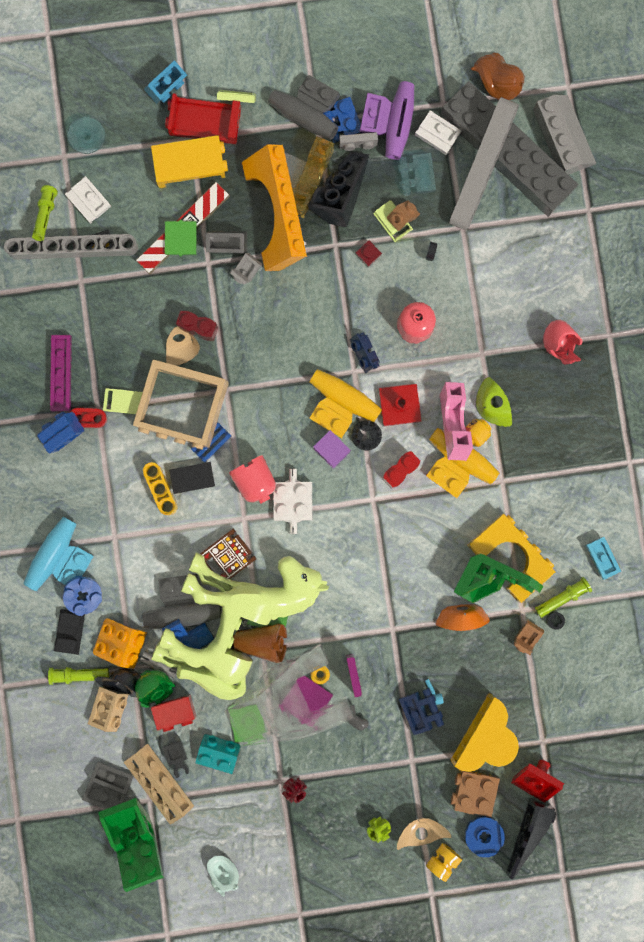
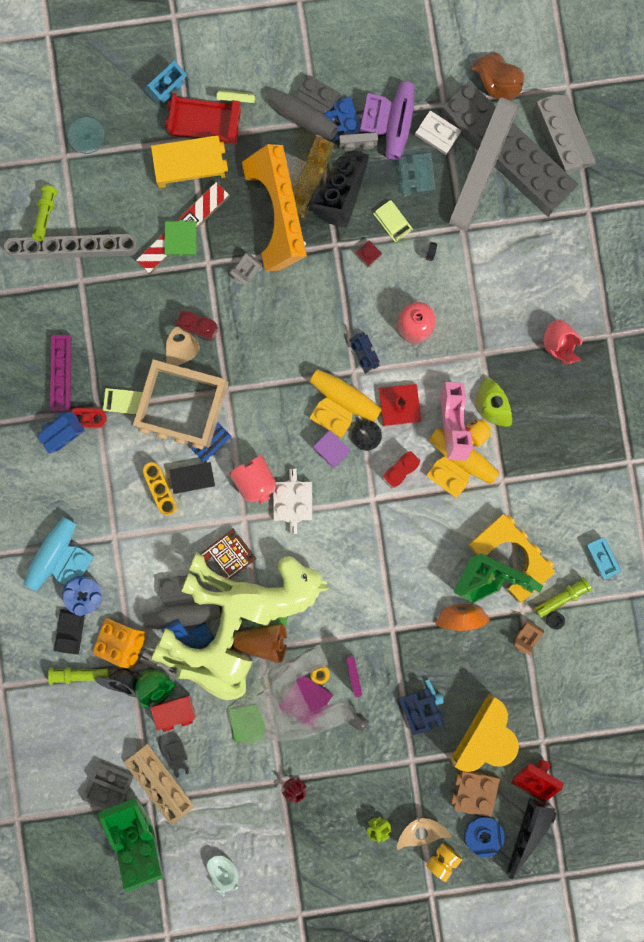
(88, 200): white plate -> none
(108, 710): tan bracket -> none
(218, 753): teal bracket -> none
(226, 242): flat silver piece -> none
(403, 214): medium nougat bracket -> none

